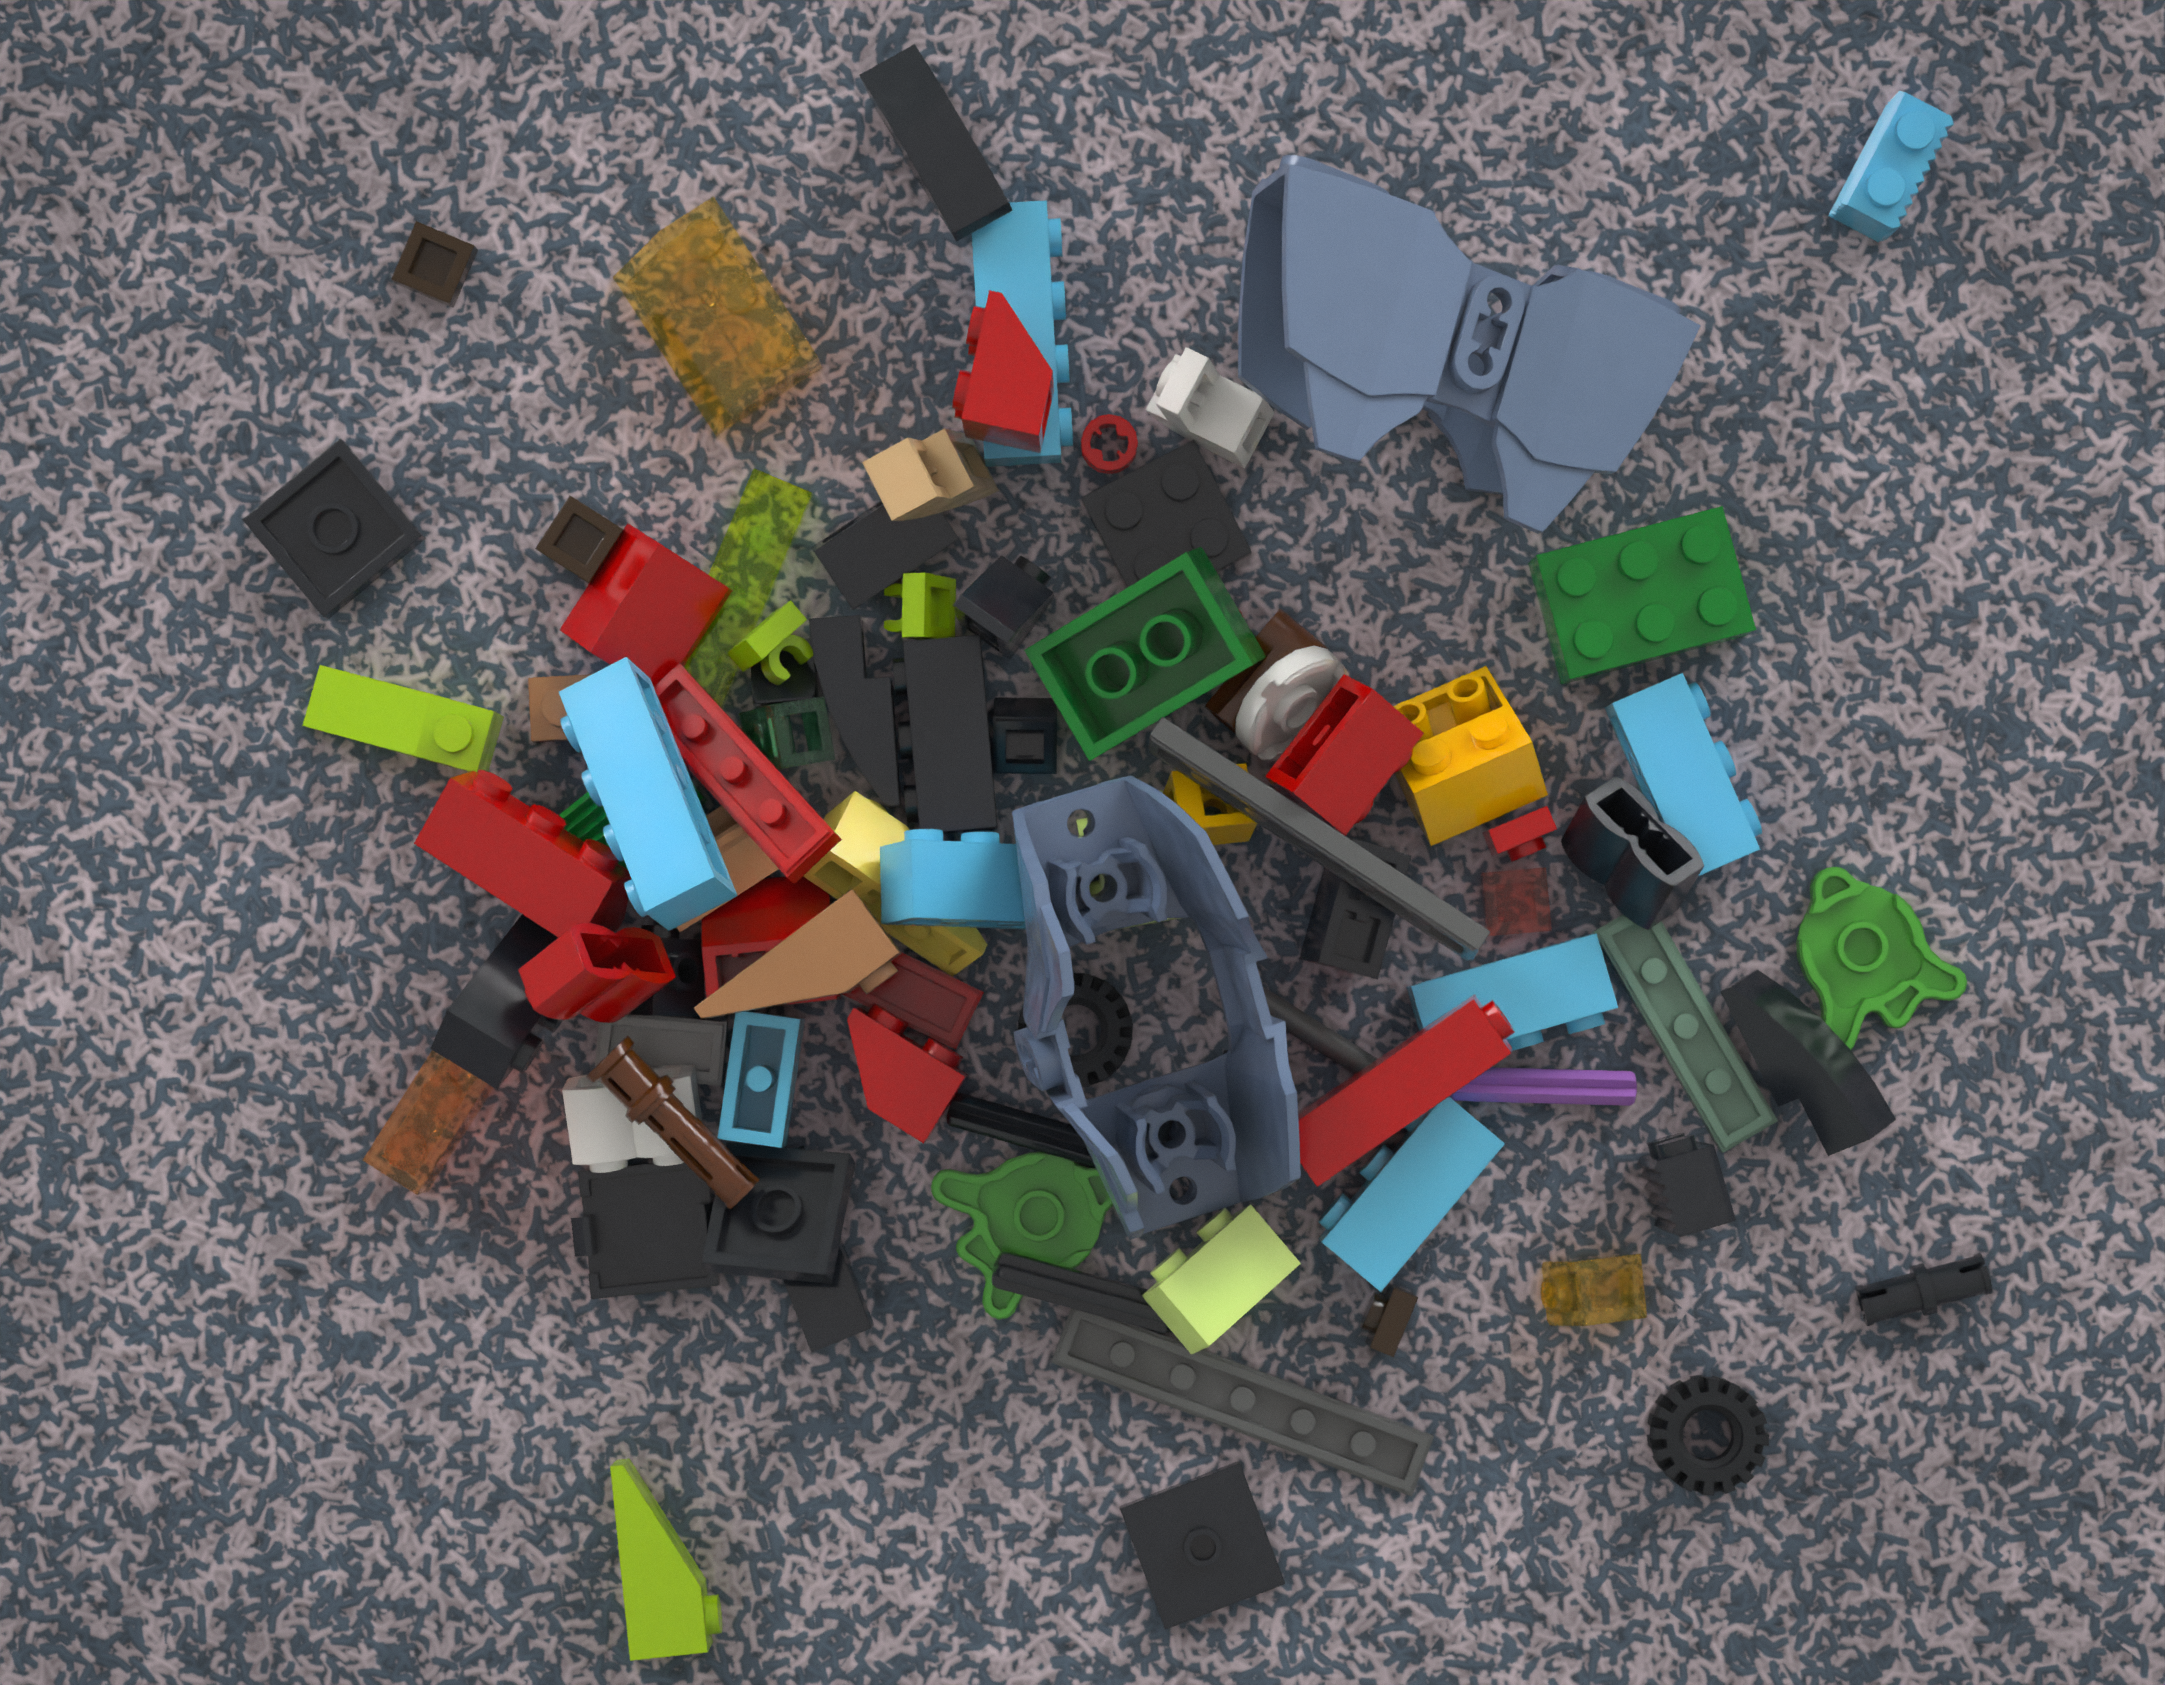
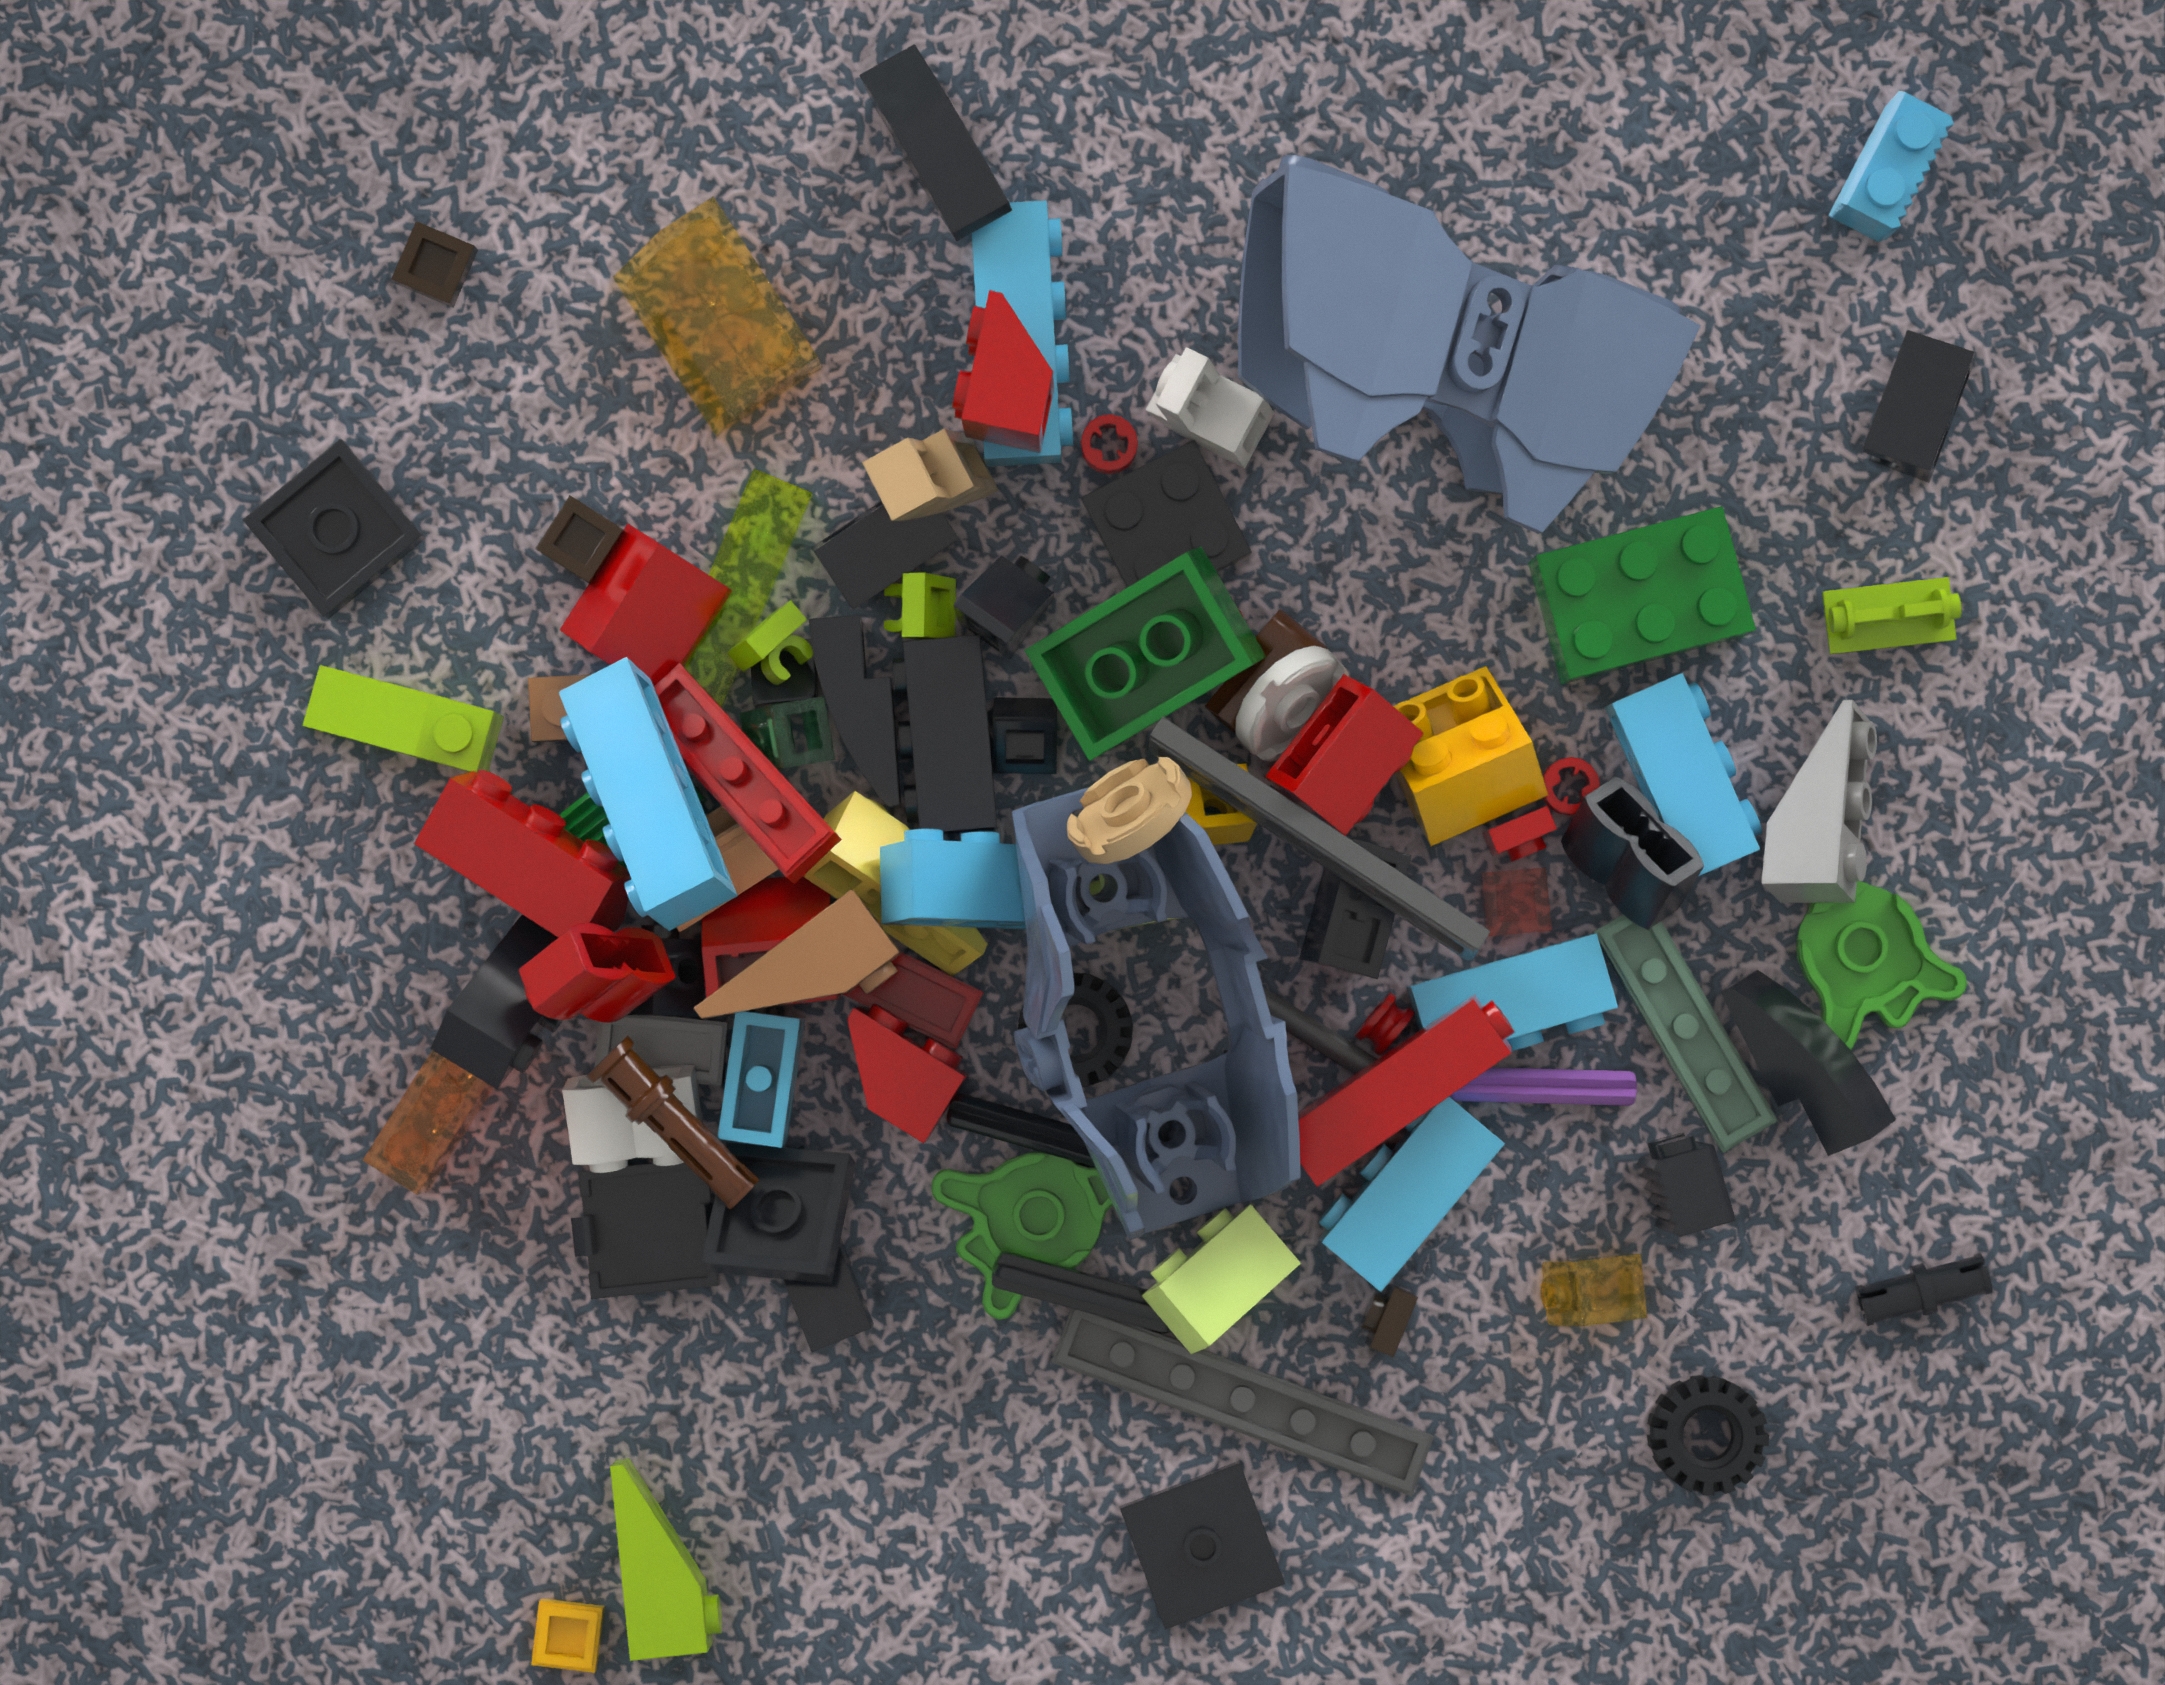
(567, 1635): none -> yellow tile
(1129, 810): none -> tan tile
(1384, 1023): none -> red bush
(1552, 778): none -> red bush
(1816, 827): none -> light grey slope
(1890, 615): none -> lime hinge
(1918, 405): none -> black hinge

